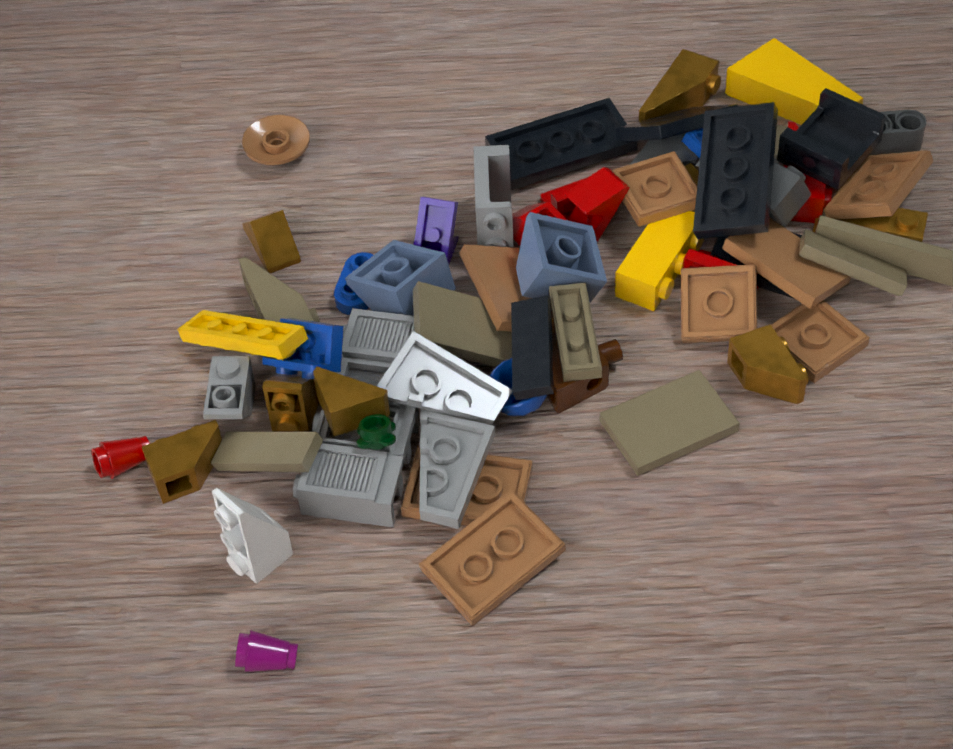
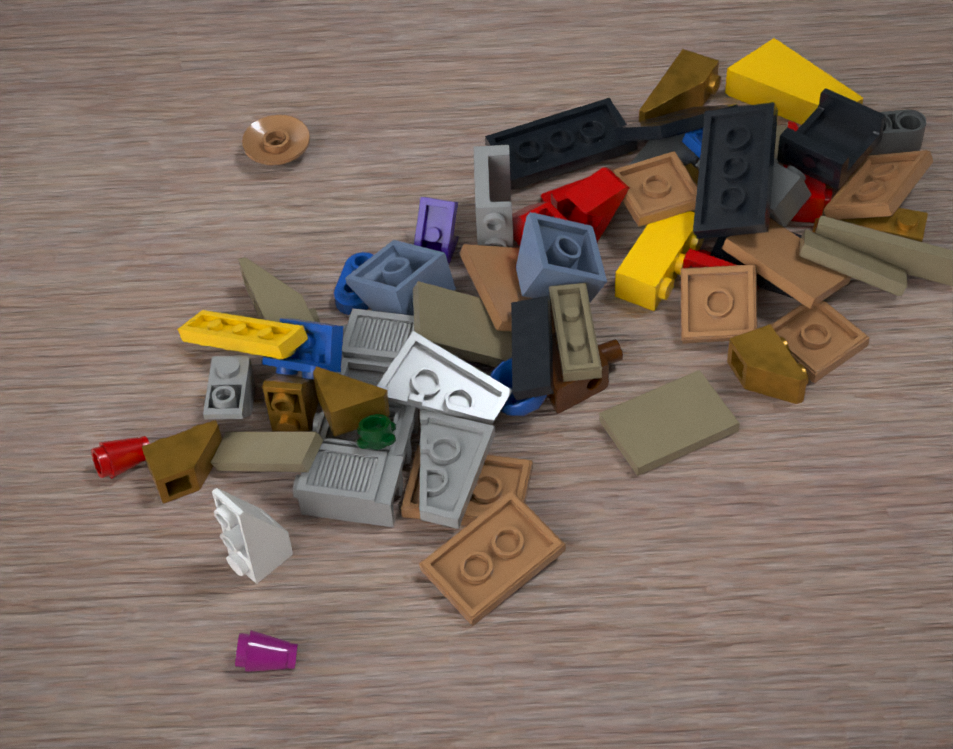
(273, 241): pearl gold slope -> none

